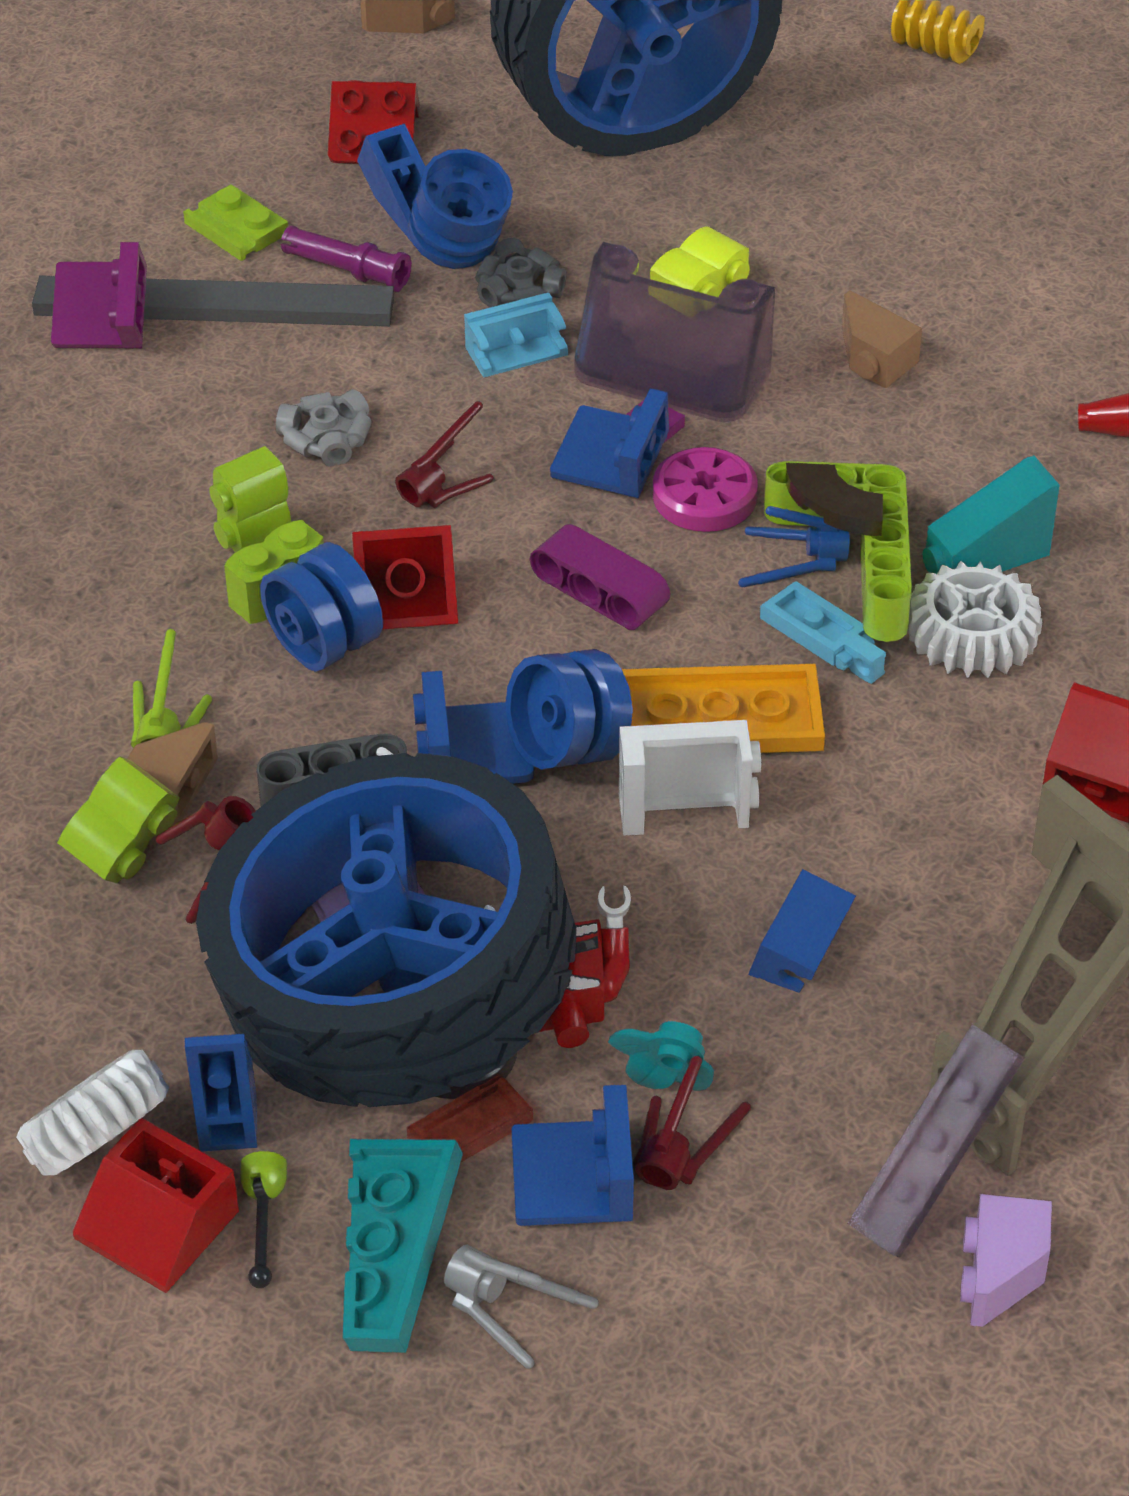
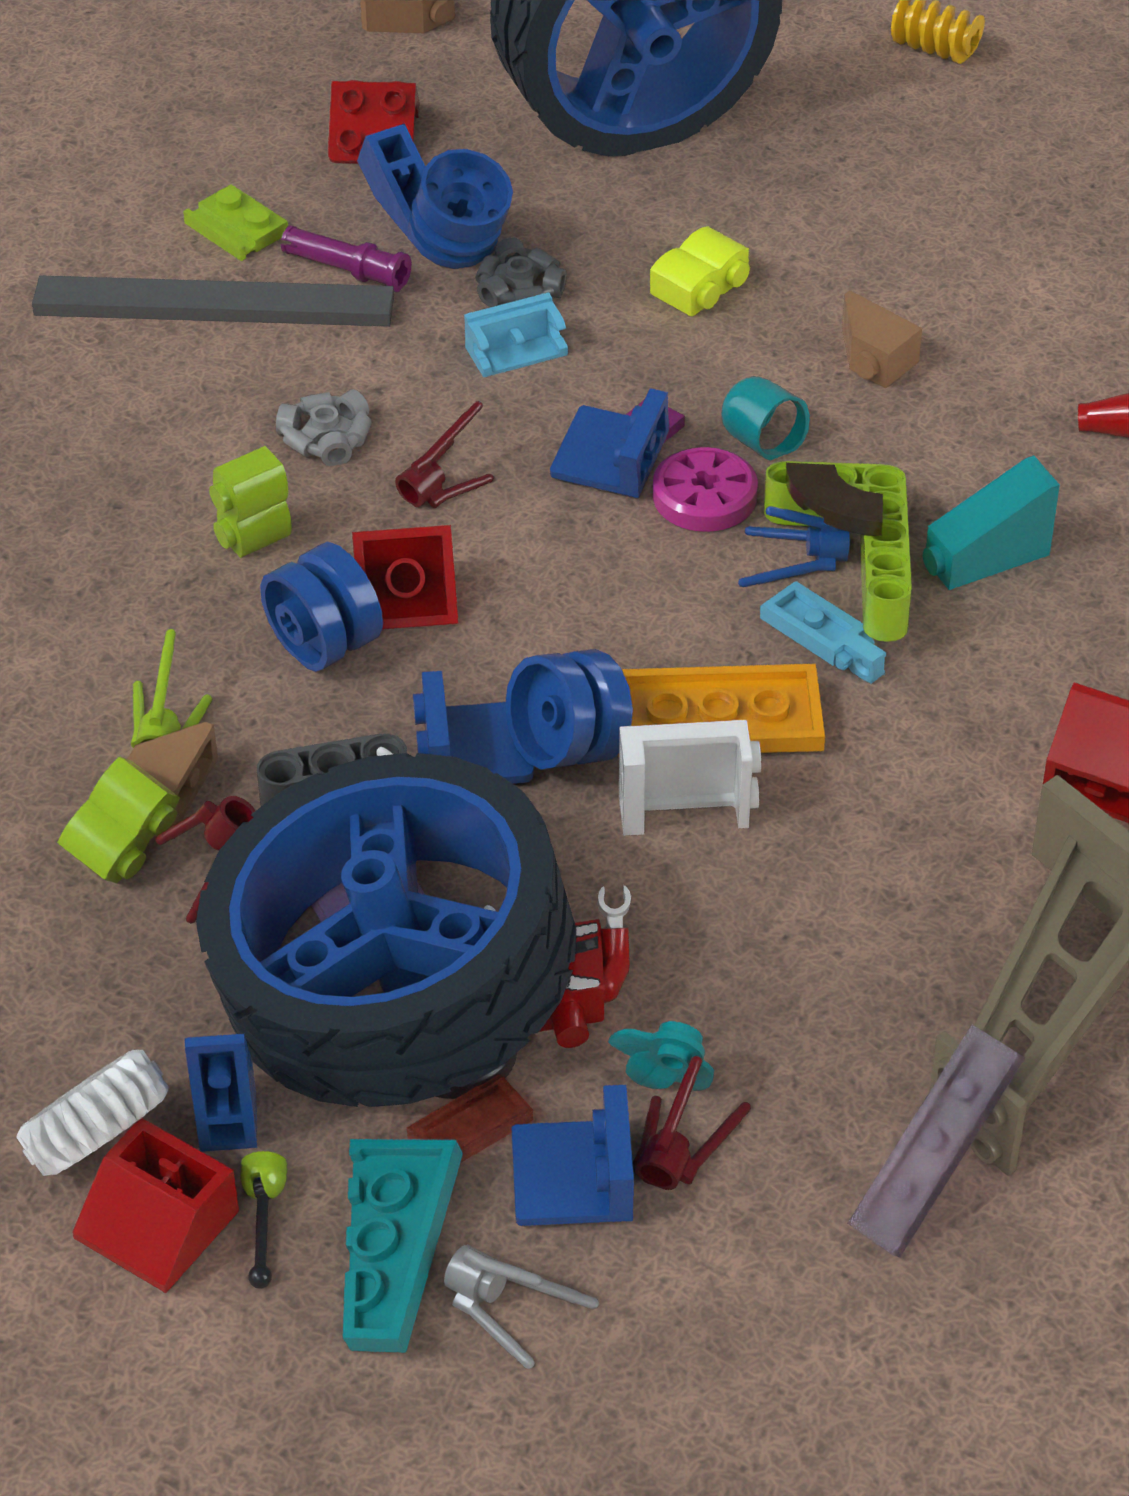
(100, 302): magenta bracket -> none
(249, 565): lime brick -> none
(600, 576): magenta beam -> none
(673, 339): clear purple windscreen -> none
(750, 408): none -> teal helmet
(801, 931): blue hinge -> none
(974, 619): white gear -> none
(1009, 1254): lavender slope -> none

